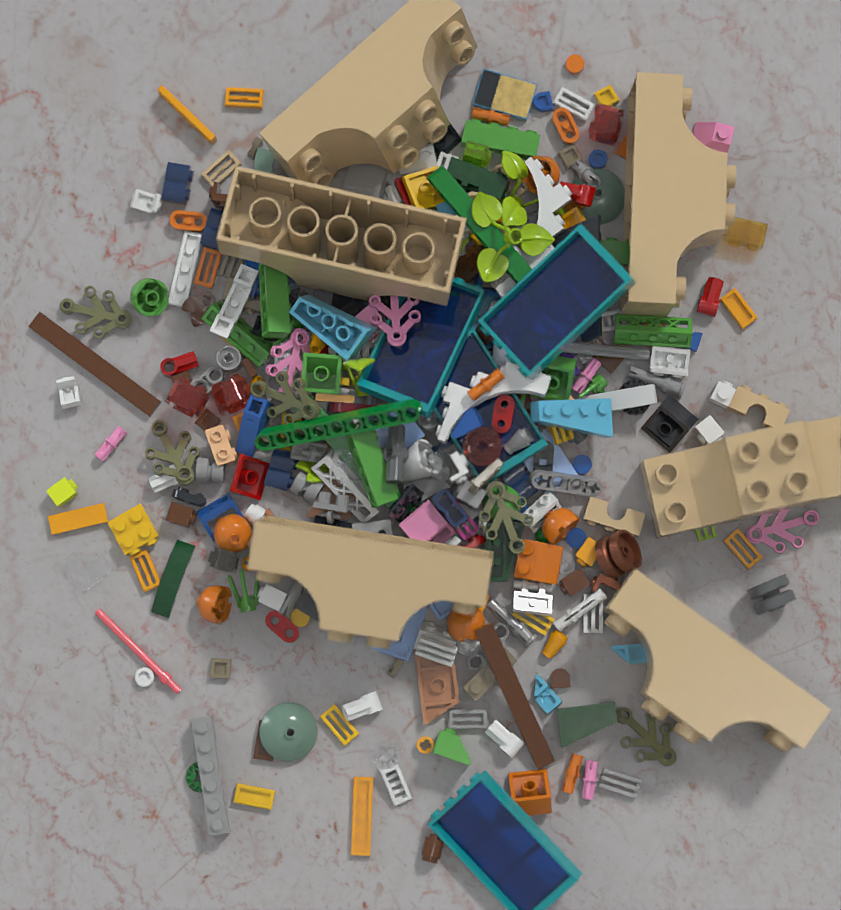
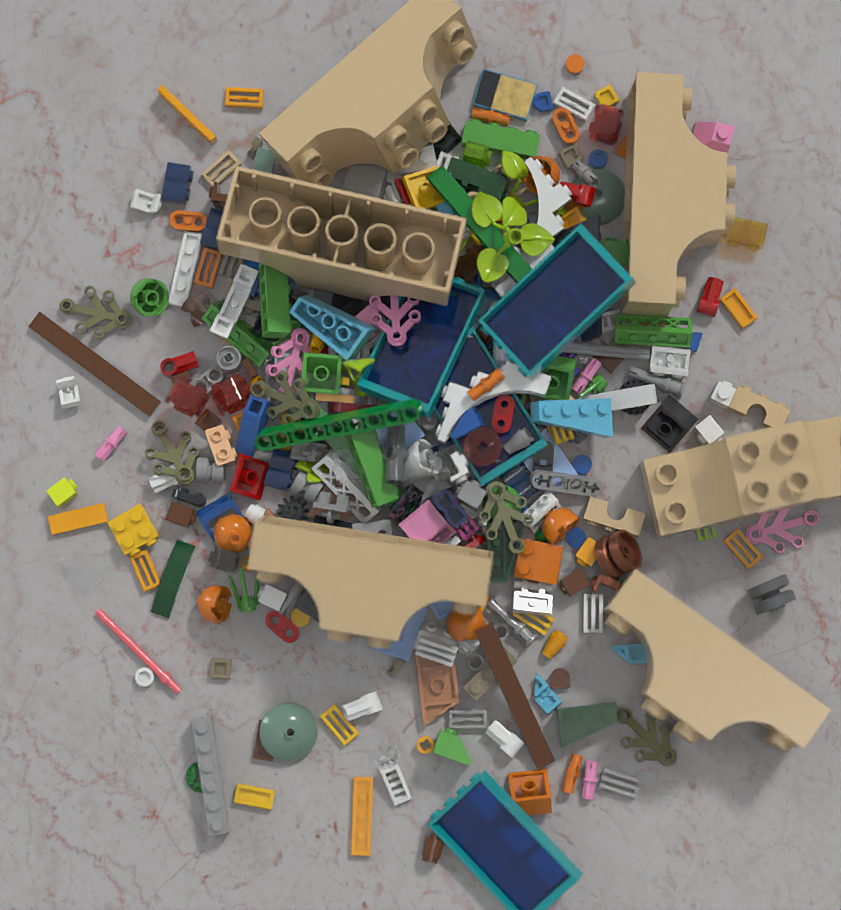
(300, 511): none -> black gear
(485, 476): tile -> none
(561, 623): white pin -> none

